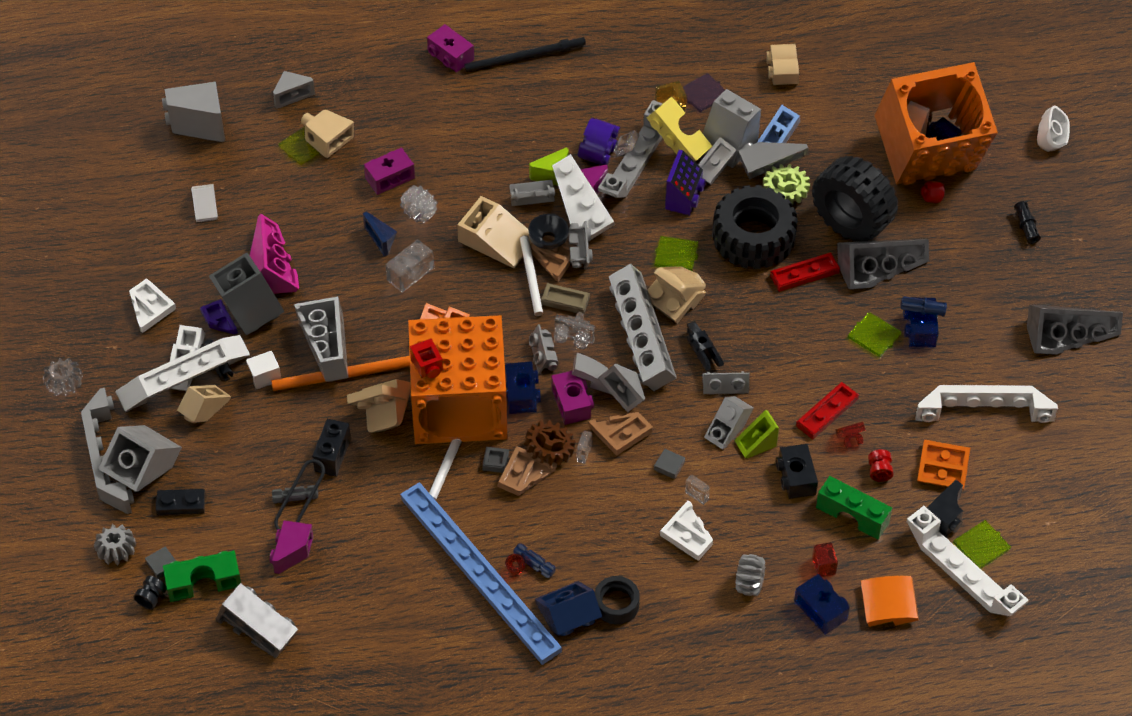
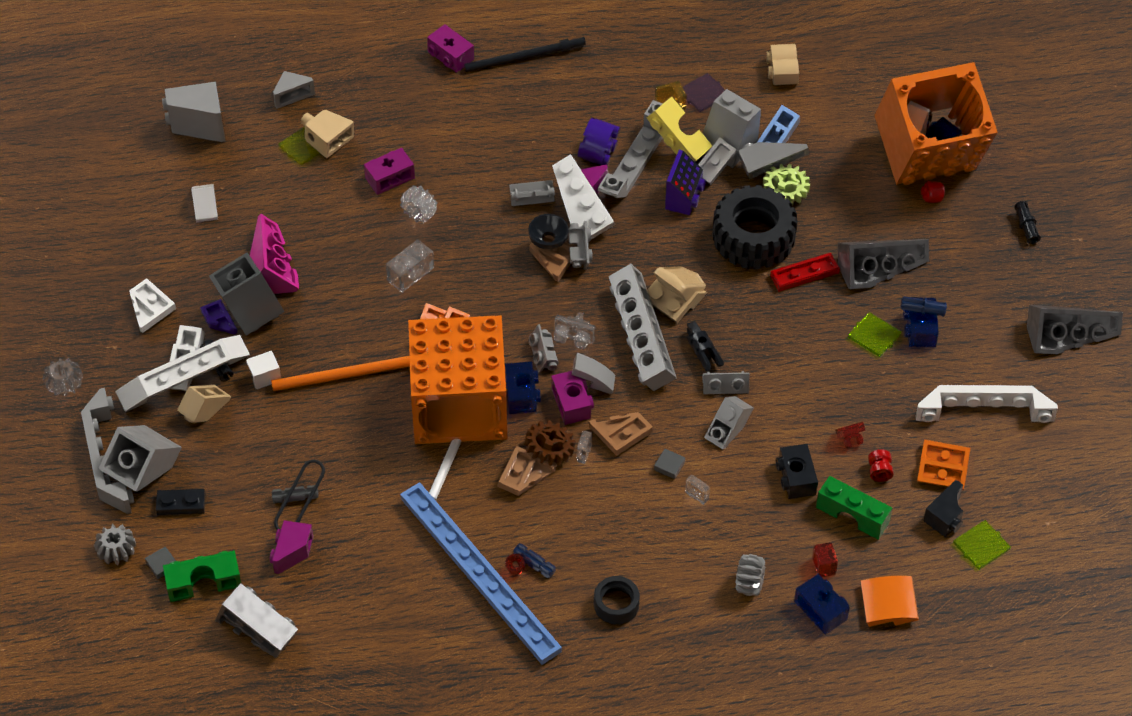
(150, 592): black wheel -> none
(325, 333): light grey wedge -> none
(332, 446): black brick -> none
(380, 232): dark blue slope -> none
(383, 404): tan piece -> none
(428, 363): red brick -> none
(492, 232): tan slope -> none
(495, 459): dark grey tile -> none
(531, 276): white bar -> none
(542, 168): lime slope -> none
(565, 298): dark tan tile -> none
(569, 608): dark blue slope -> none
(623, 385): light grey slope -> none
(626, 143): clear tile -> none
(676, 253): clear neon green piece -> none
(687, 532): white wing -> none
(758, 436): lime slope -> none
(827, 410): red tile -> none
(855, 198): black tyre -> none
(959, 567): white slope -> none
(1053, 129): white piece -> none

